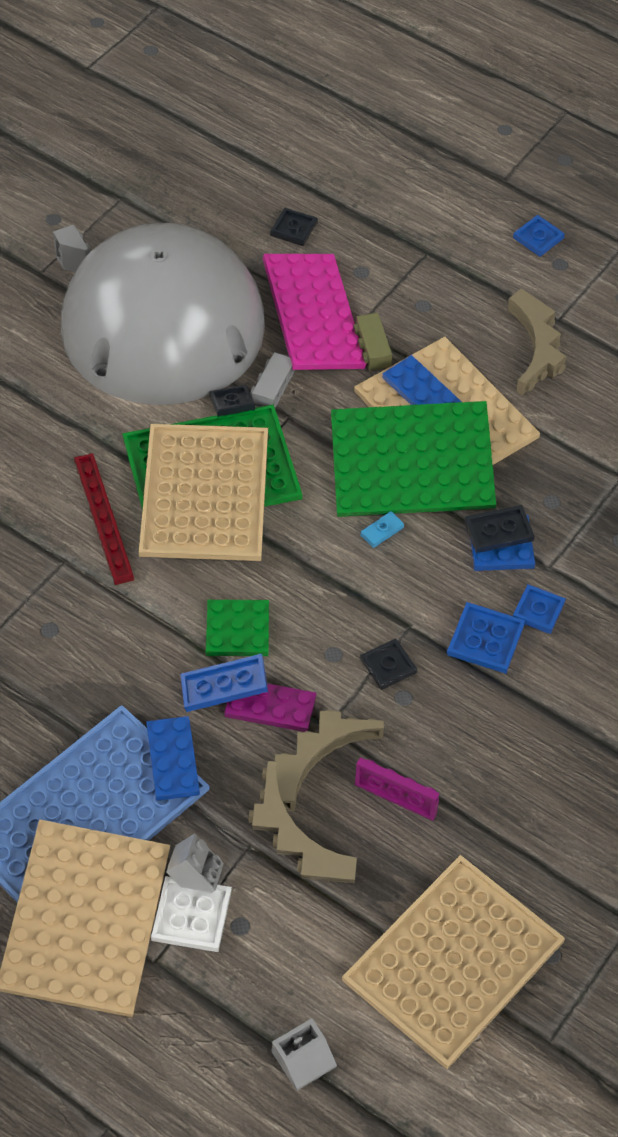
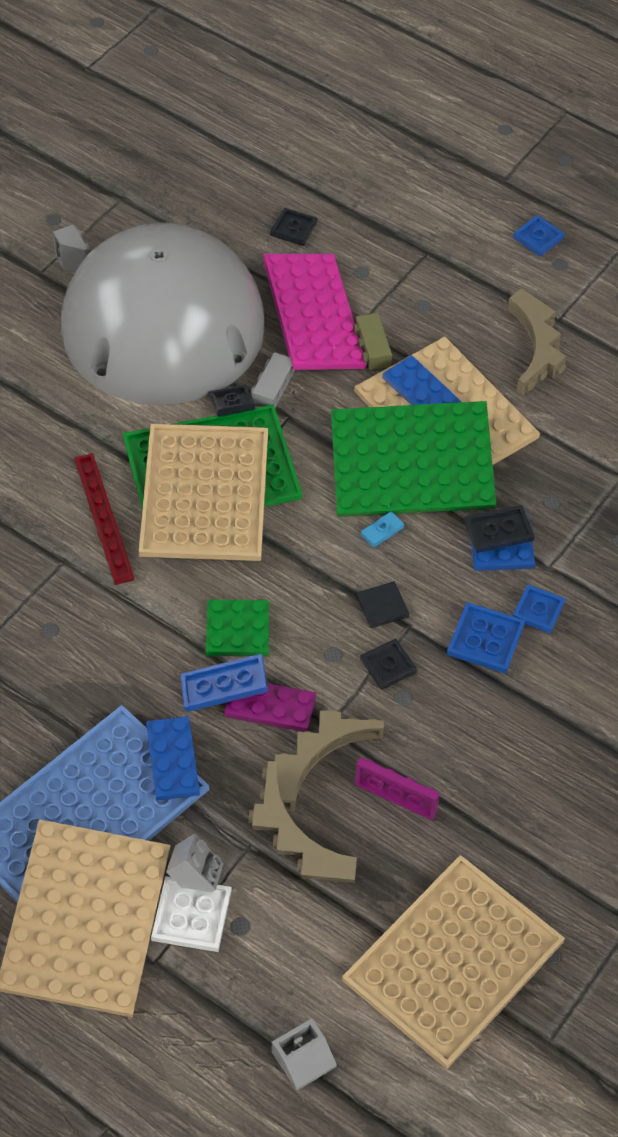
(382, 604): none -> black tile

